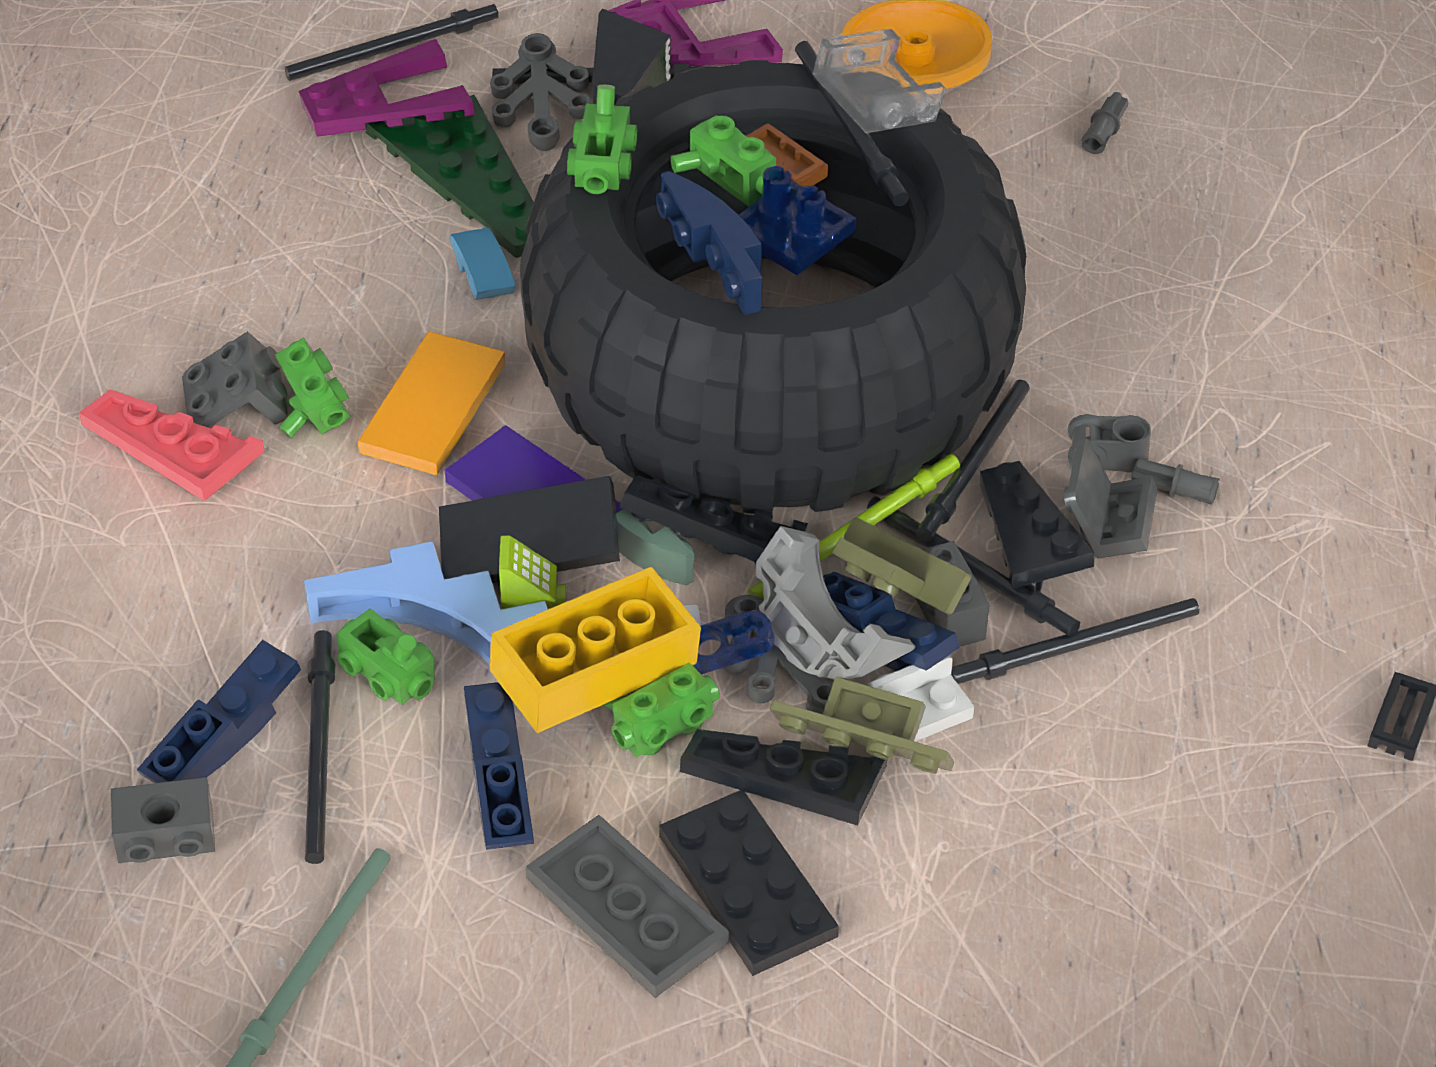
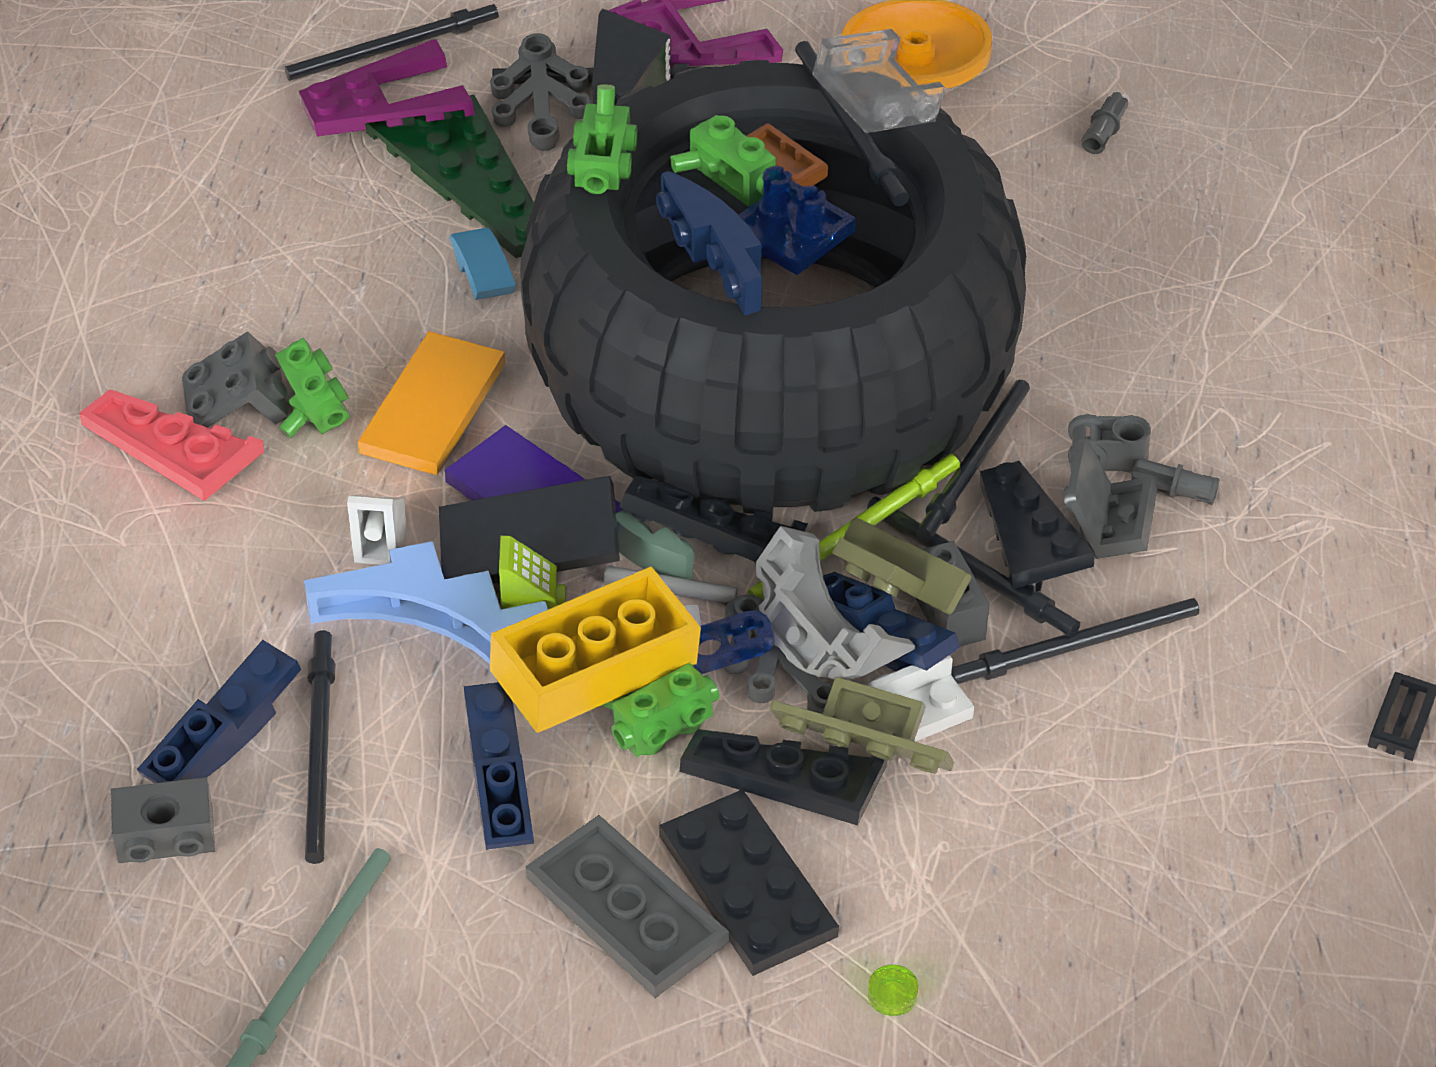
(376, 527): none -> white slope
(386, 657): bright green brick -> none
(681, 586): none -> light grey bar
(893, 990): none -> clear neon green tile

